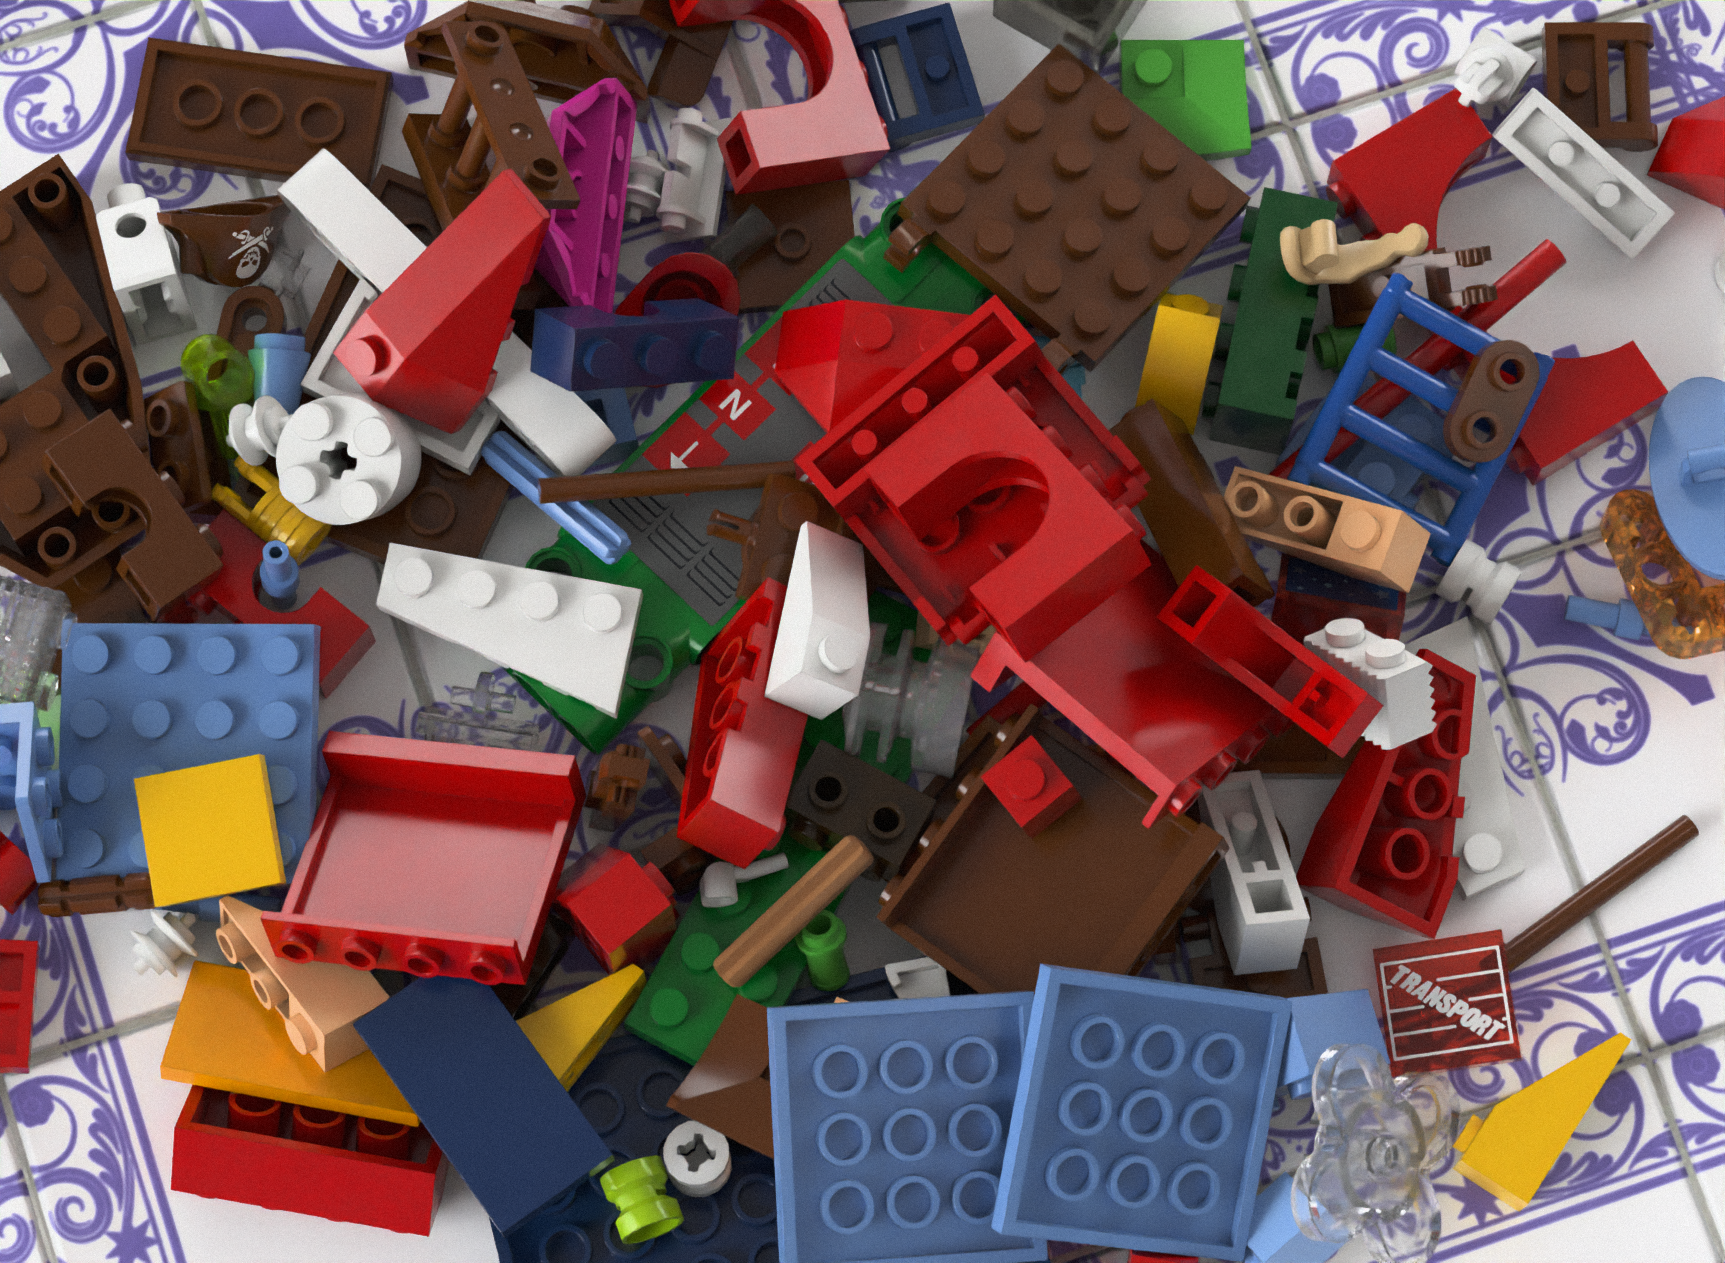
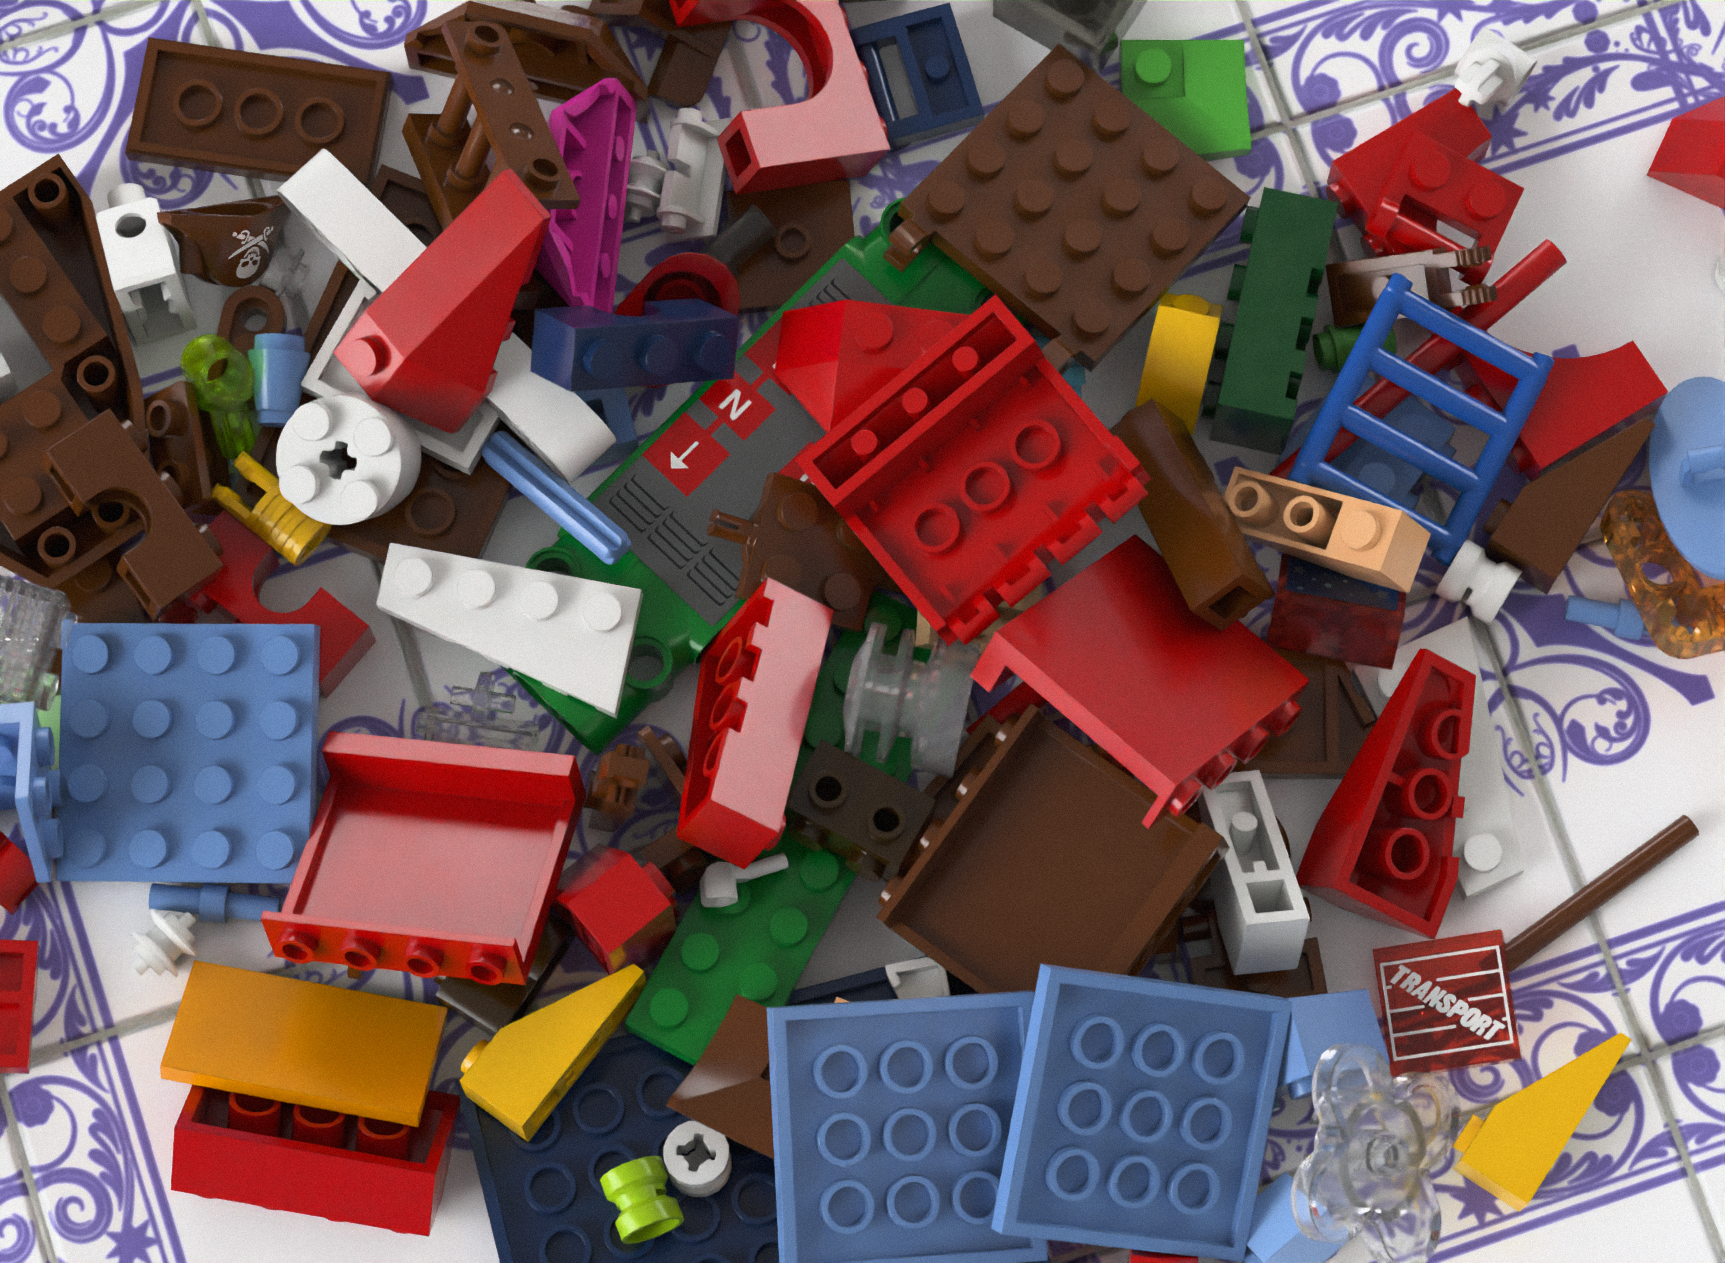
(96, 895): reddish brown axle -> none
(209, 830): yellow tile -> none
(256, 429): white wheel -> none
(279, 574): medium blue bar -> none
(313, 998): light nougat slope -> none
(484, 1096): dark blue tile -> none
(660, 482): reddish brown bar -> none
(793, 911): medium nougat axle -> none
(821, 626): white slope -> none
(824, 951): bright green pin -> none
(991, 442): red arch -> none
(1031, 787): red brick -> none
(1269, 661): red arch -> none
(1316, 258): tan piece -> none
(1384, 672): white brick -> none
(1449, 191): none -> red plate
(1490, 398): reddish brown plate -> none
(1560, 507): none -> reddish brown slope
(1579, 79): reddish brown plate -> none
(1583, 173): white plate -> none

